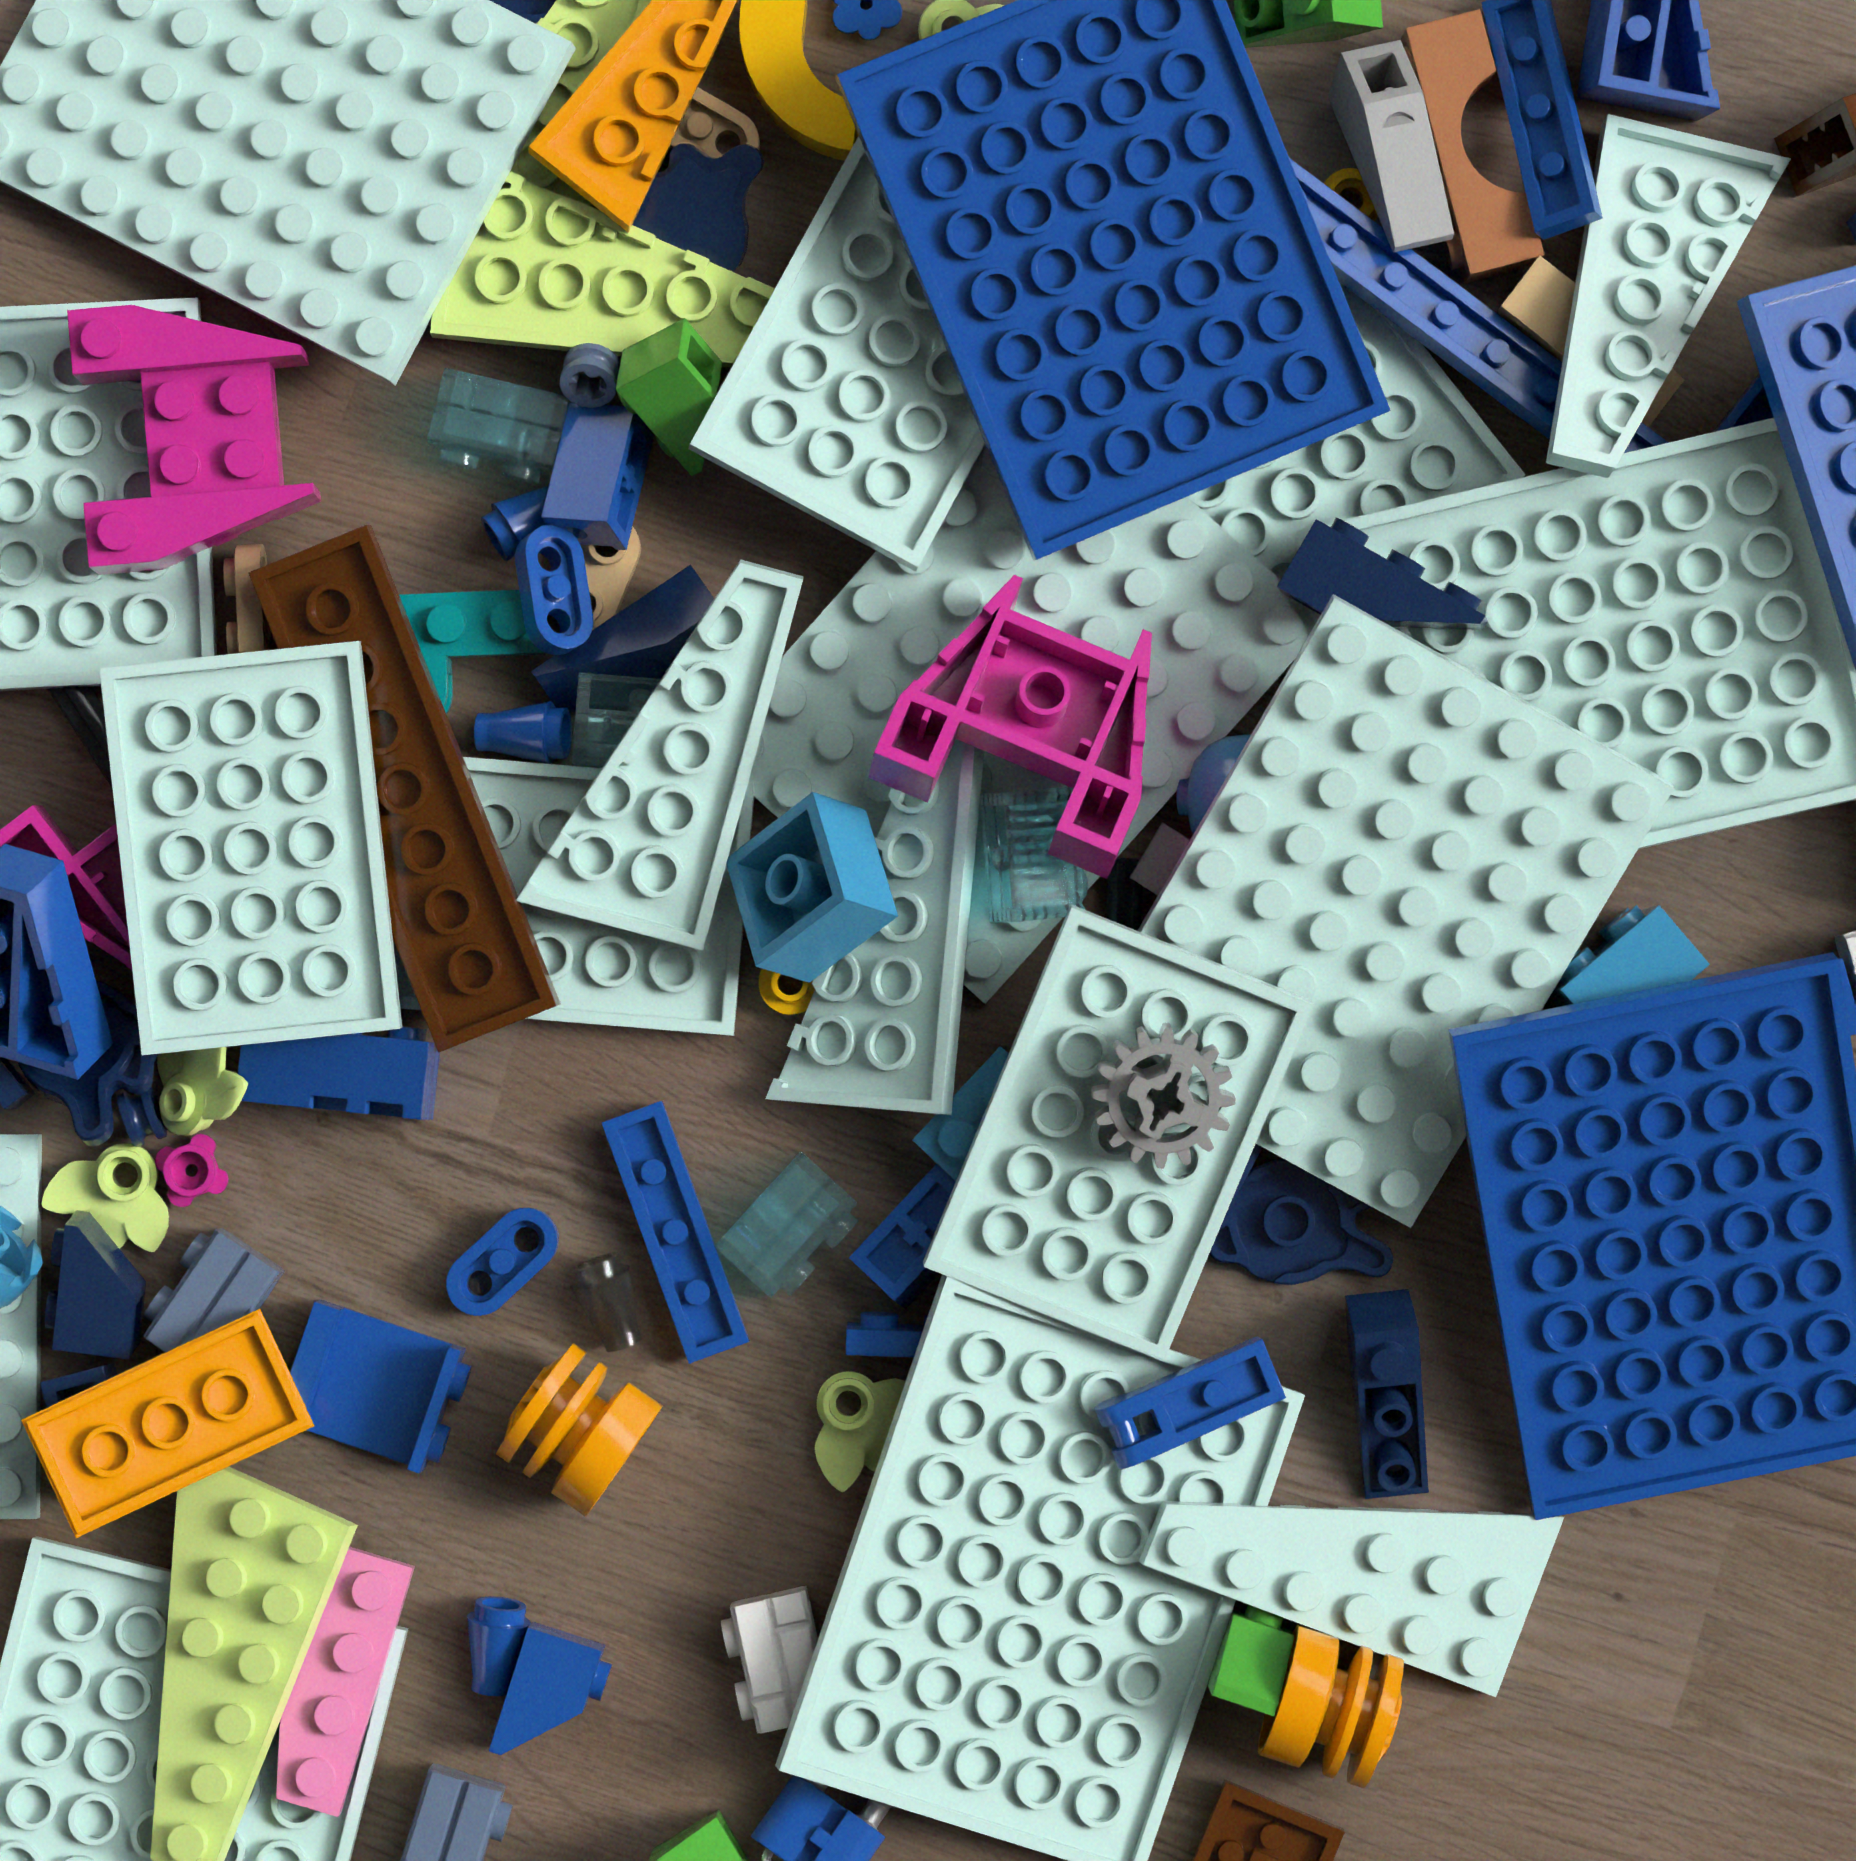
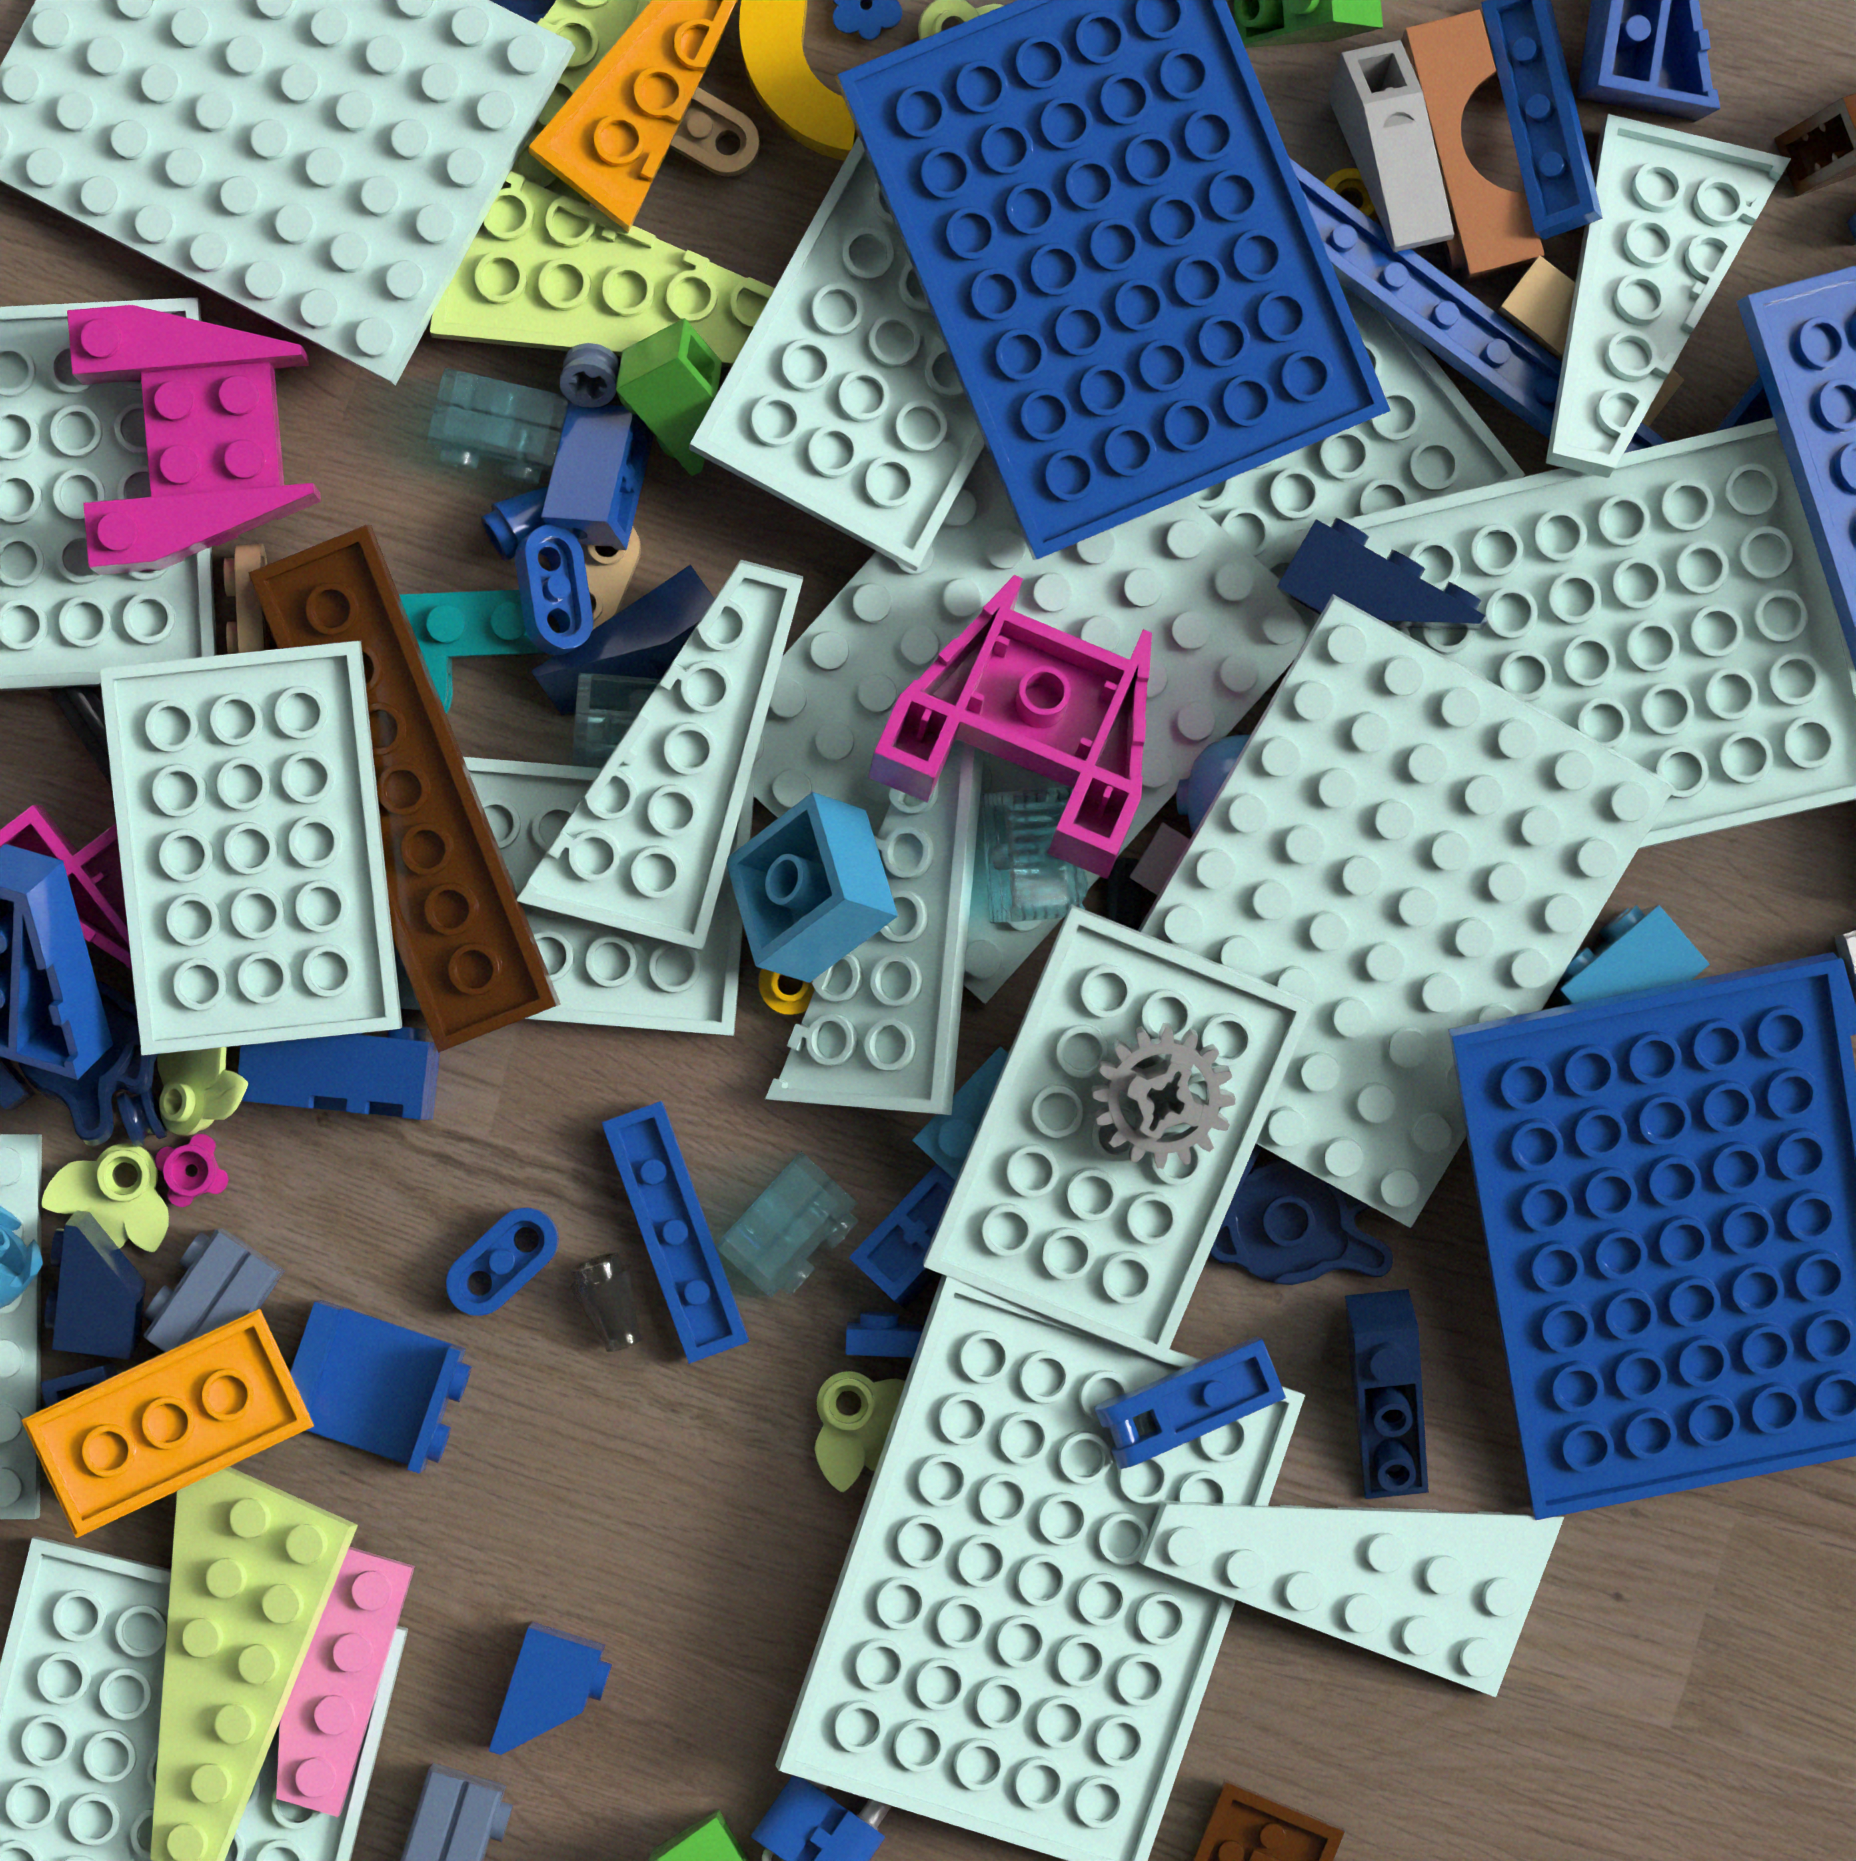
(495, 1642): blue cone -> none
(526, 732): blue cone -> none
(578, 1428): light orange wheel -> none
(702, 202): dark blue tile -> none
(775, 1644): white brick -> none
(1252, 1660): bright green slope -> none
(1334, 1708): light orange wheel -> none

